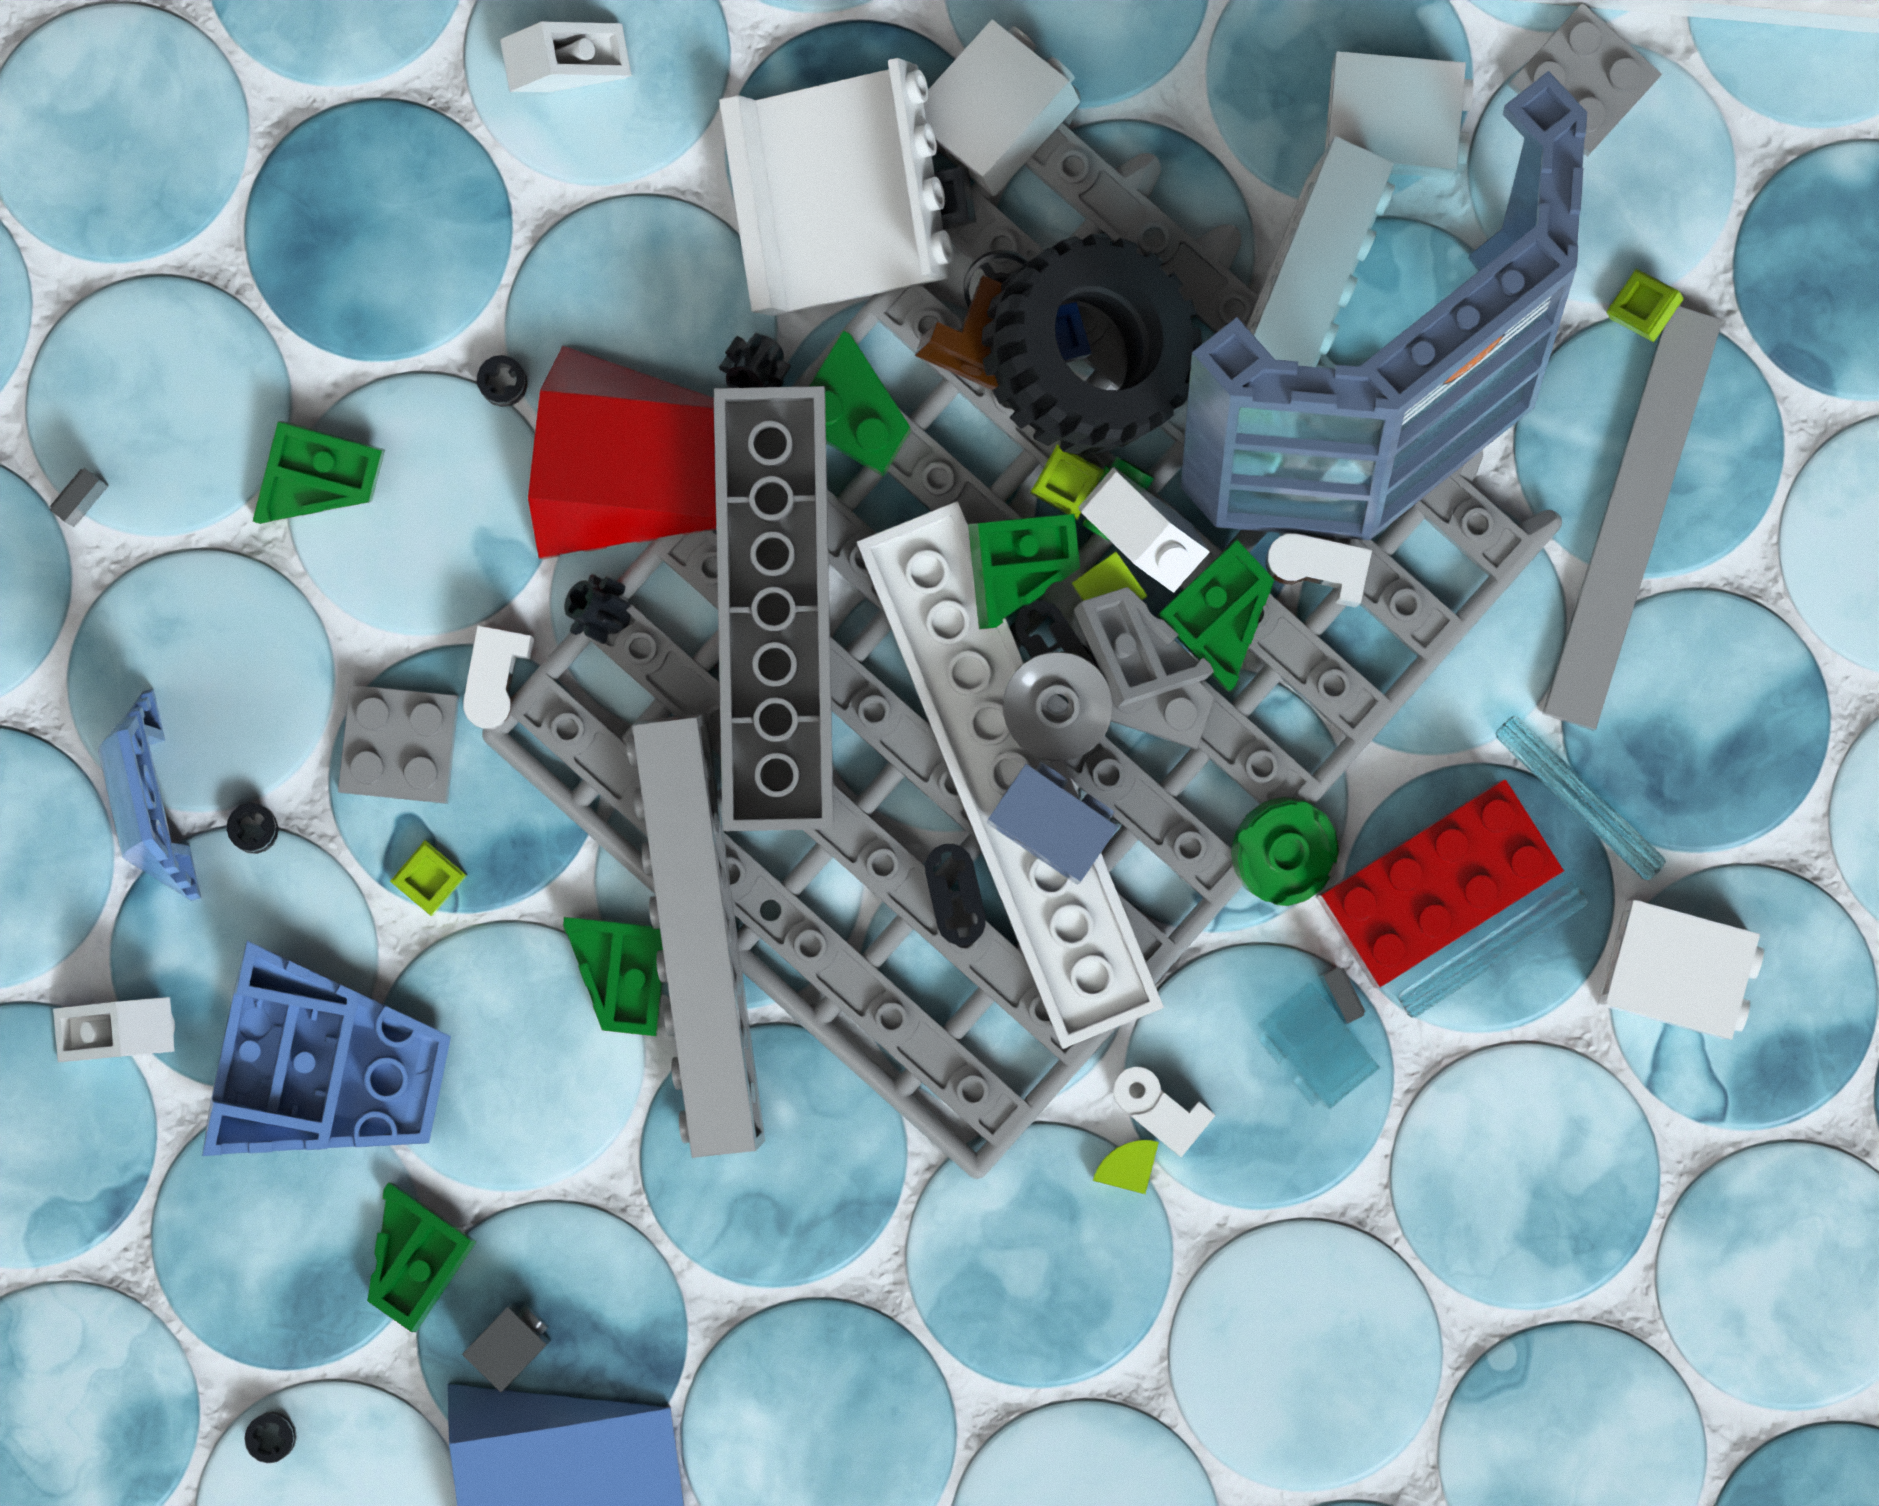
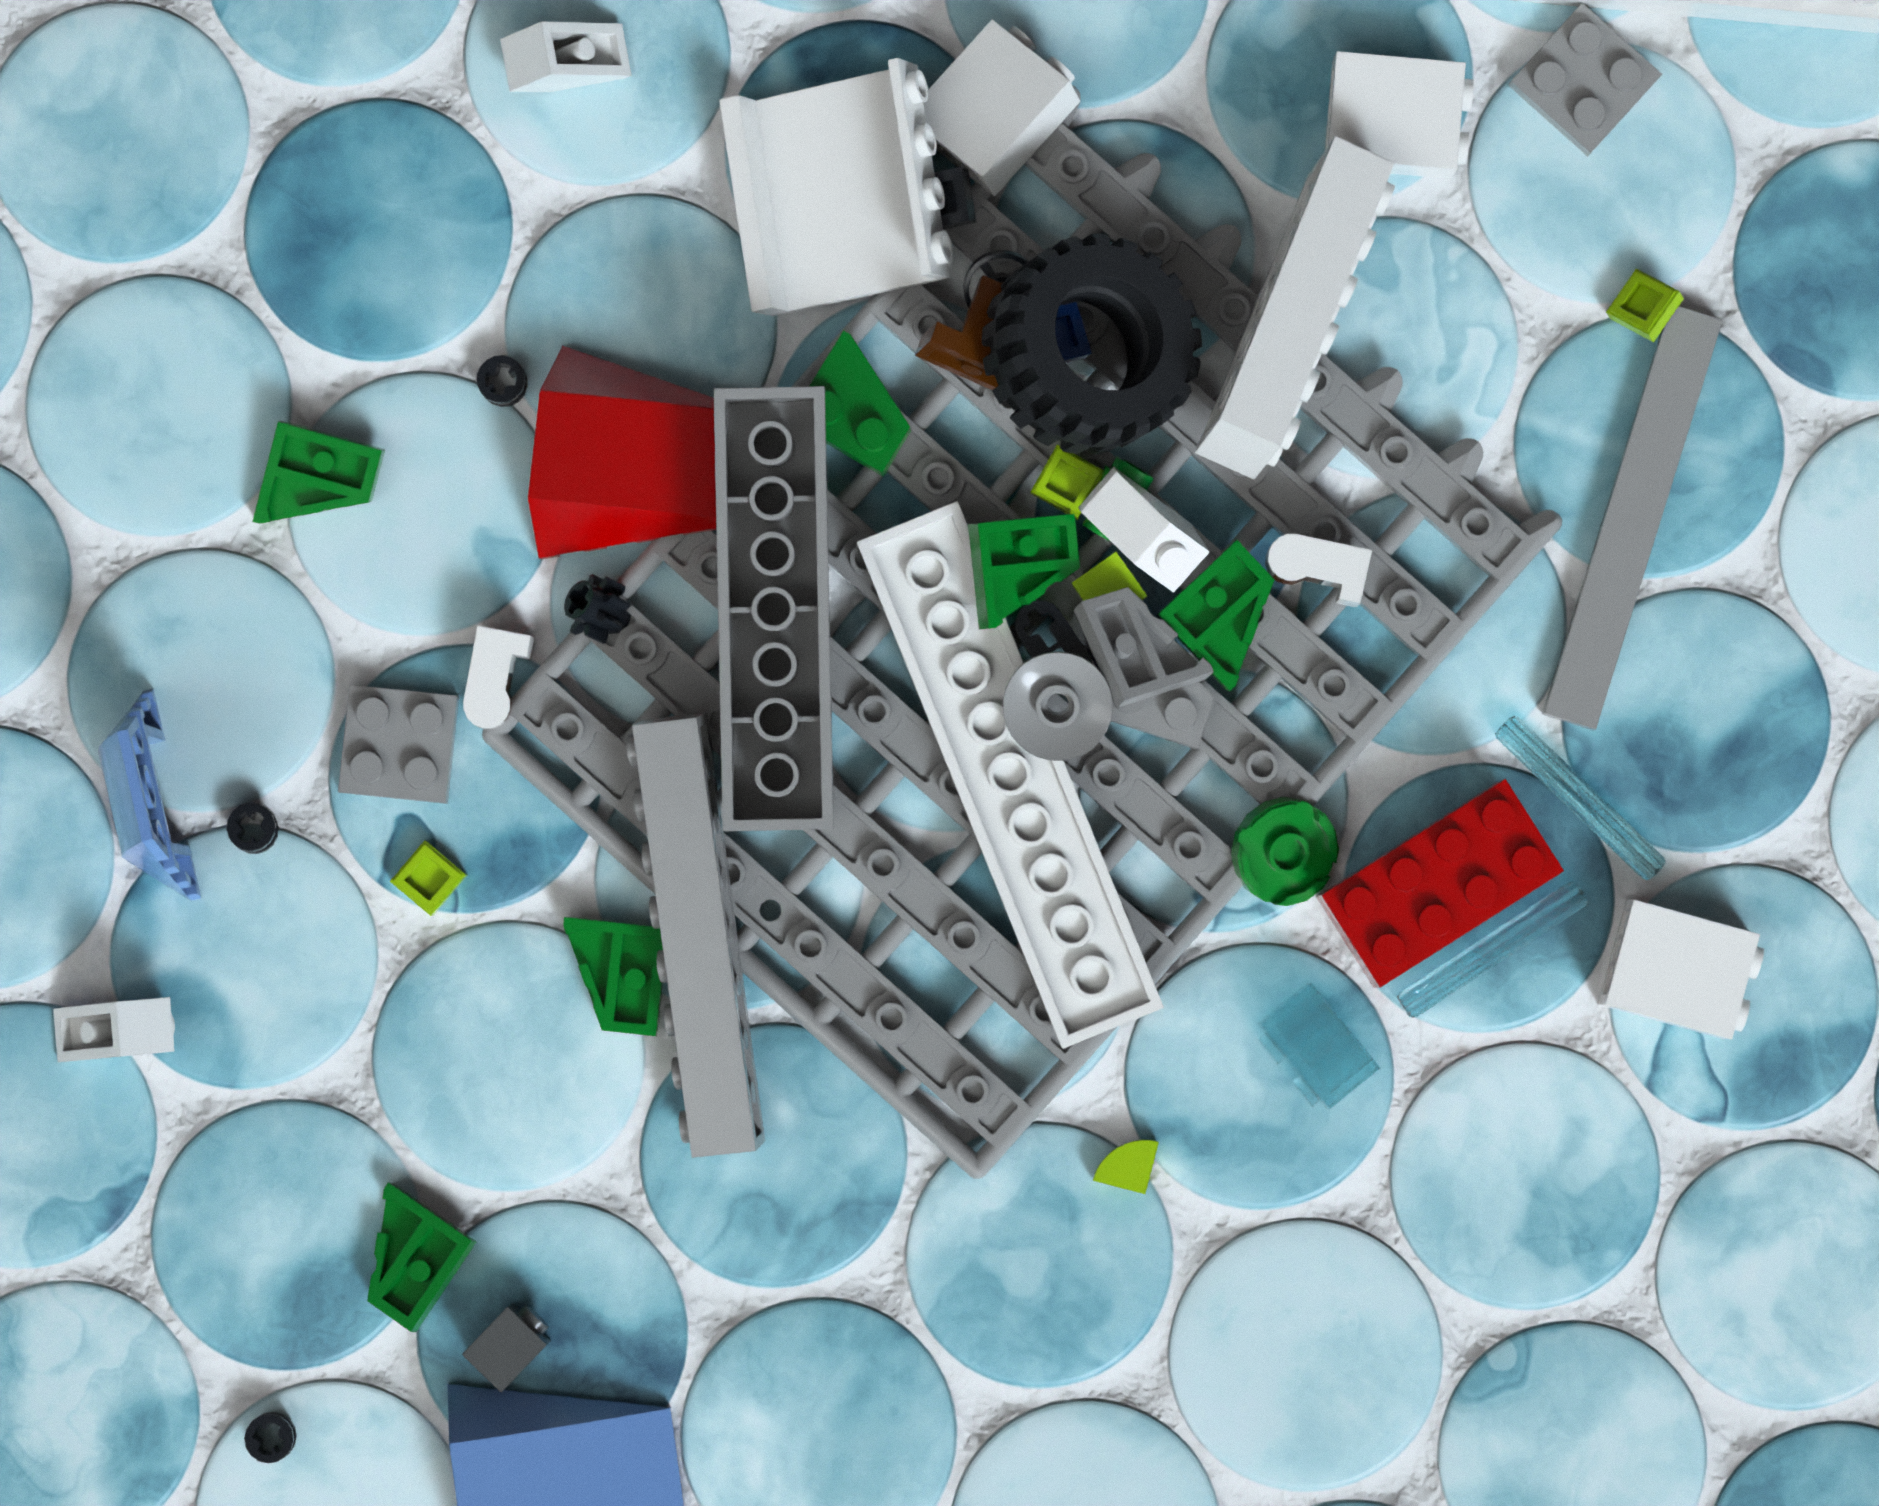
(78, 497): dark grey tile -> none
(318, 1066): medium blue wedge -> none
(754, 363): black gear -> none
(968, 892): black beam -> none
(1053, 822): sand blue brick -> none
(1141, 1097): white leg -> none
(1342, 994): dark grey tile -> none
(1367, 442): sand blue window -> none

